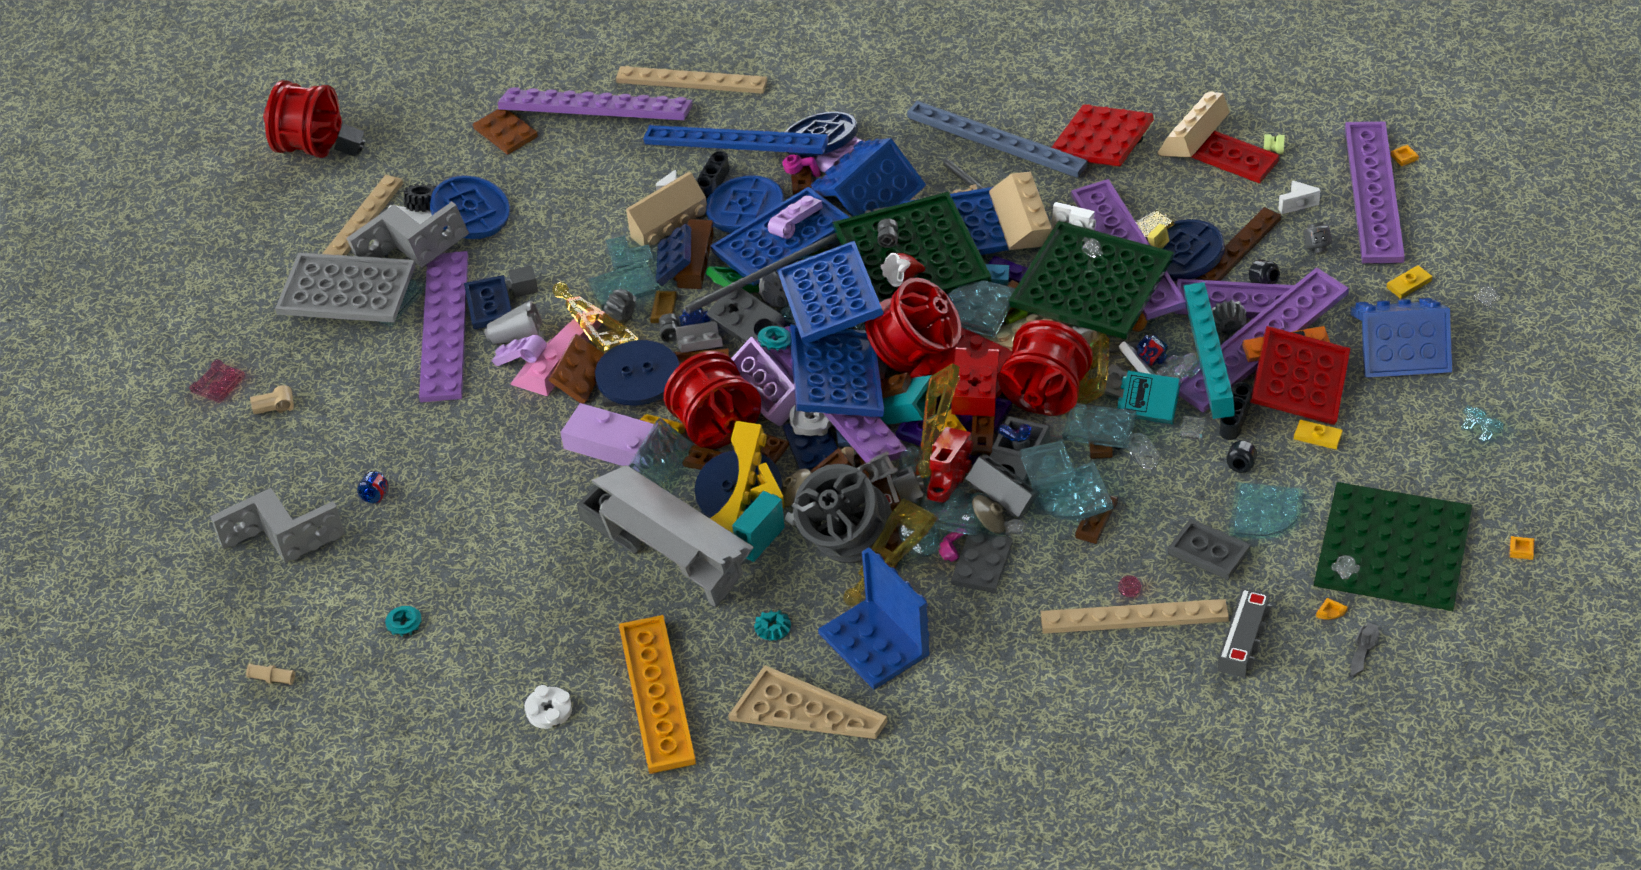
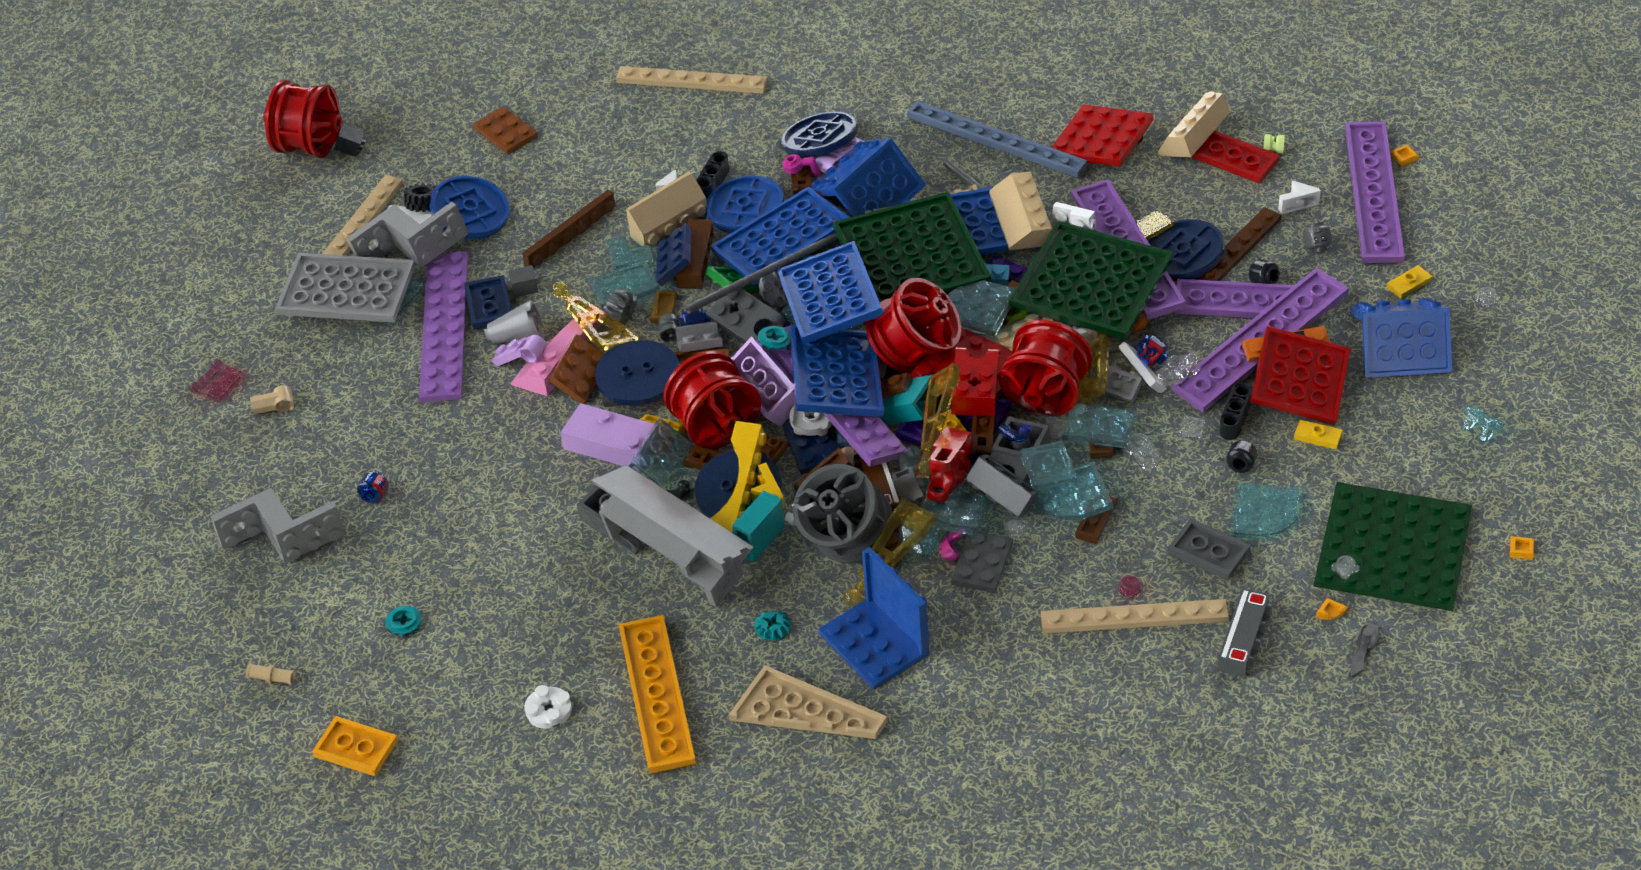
(355, 746): none -> light orange plate
(569, 229): none -> reddish brown plate
(595, 104): medium lavender plate -> none
(682, 490): none -> black arm
(736, 139): blue plate -> none
(784, 222): lavender plate -> none
(792, 484): dark tan dish -> none
(878, 467): light grey piece -> none
(887, 233): dark grey wheel -> none
(900, 267): white hat -> none
(989, 513): dark tan dish -> none
(1092, 247): clear plate -> none
(1150, 396): teal brick -> none
(1158, 236): light yellow plate -> none
(1209, 350): teal brick -> none
(1229, 316): dark grey gear -> none

